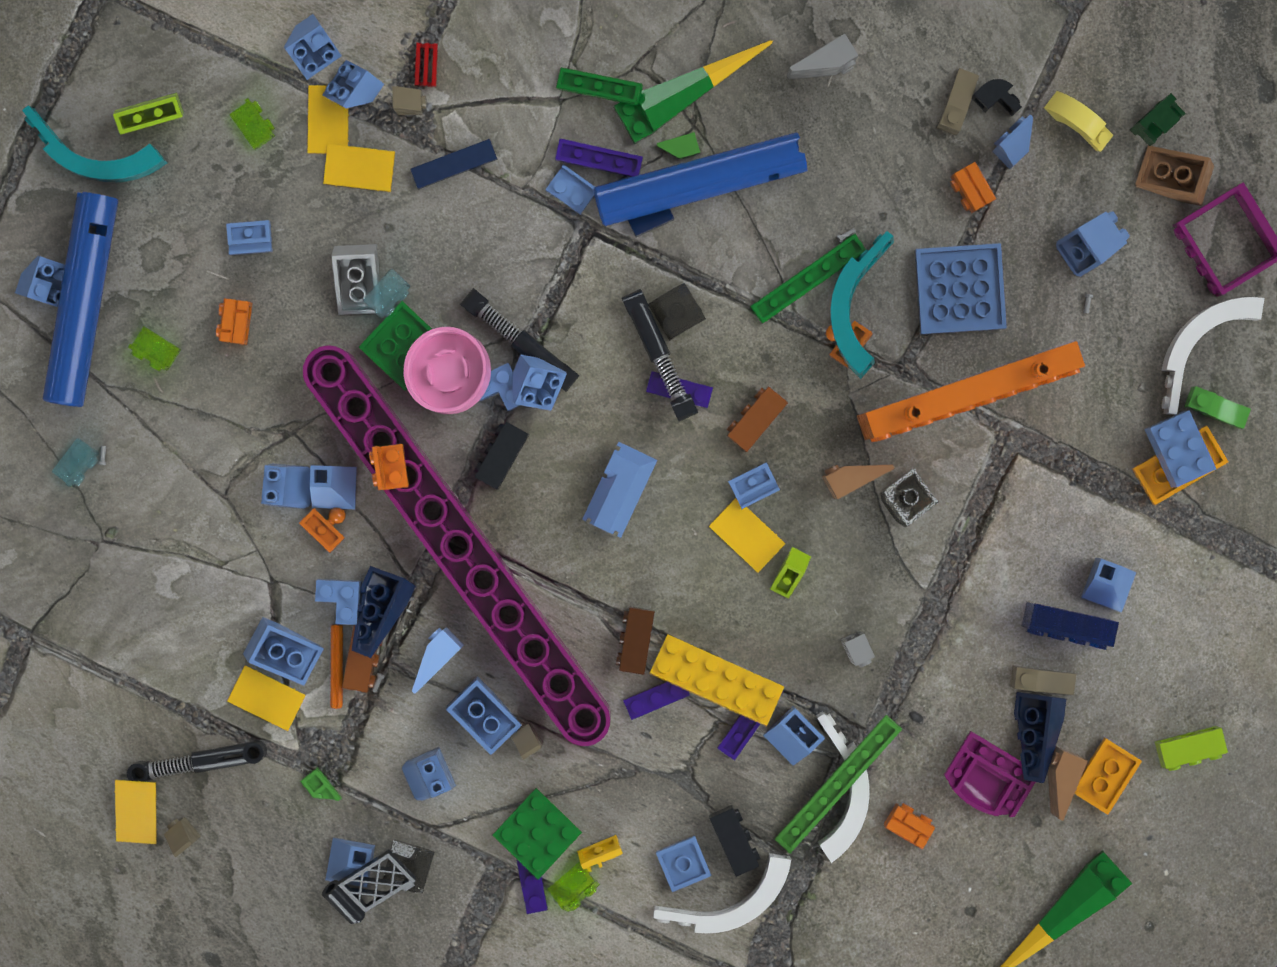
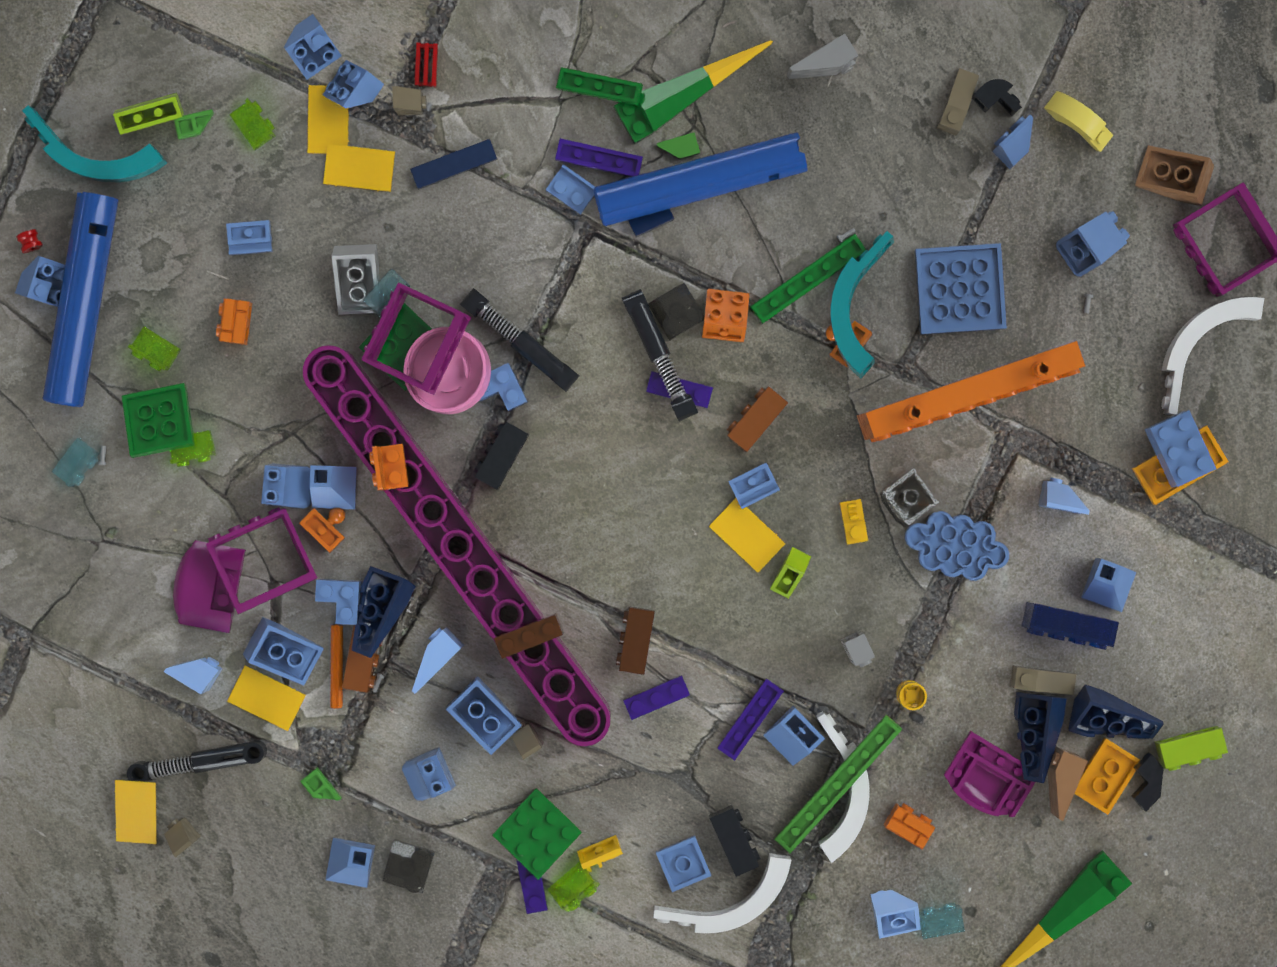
(29, 241): none -> red wheel
(158, 420): none -> green plate
(192, 124): none -> bright green tile
(196, 674): none -> light blue slope
(199, 590): none -> magenta slope
(201, 451): none -> clear neon green bracket
(254, 524): none -> magenta window
(351, 905): black piece -> none
(445, 352): none -> magenta window
(528, 636): none -> reddish brown brick
(536, 383): medium blue slope -> none
(621, 490): medium blue brick -> none
(717, 680): yellow plate -> none
(725, 315): none -> orange bracket
(849, 478): medium nougat slope -> none
(853, 521): none -> yellow plate
(894, 913): none -> light blue slope
(911, 695): none -> yellow wheel
(941, 921): none -> clear light blue bracket
(956, 545): none -> medium blue plate
(972, 187): orange brick -> none
(1061, 497): none -> light blue slope
(1105, 714): none -> dark blue wedge
(1151, 789): none -> black tile
(1158, 120): dark green panel -> none
(1217, 407): bright green slope -> none

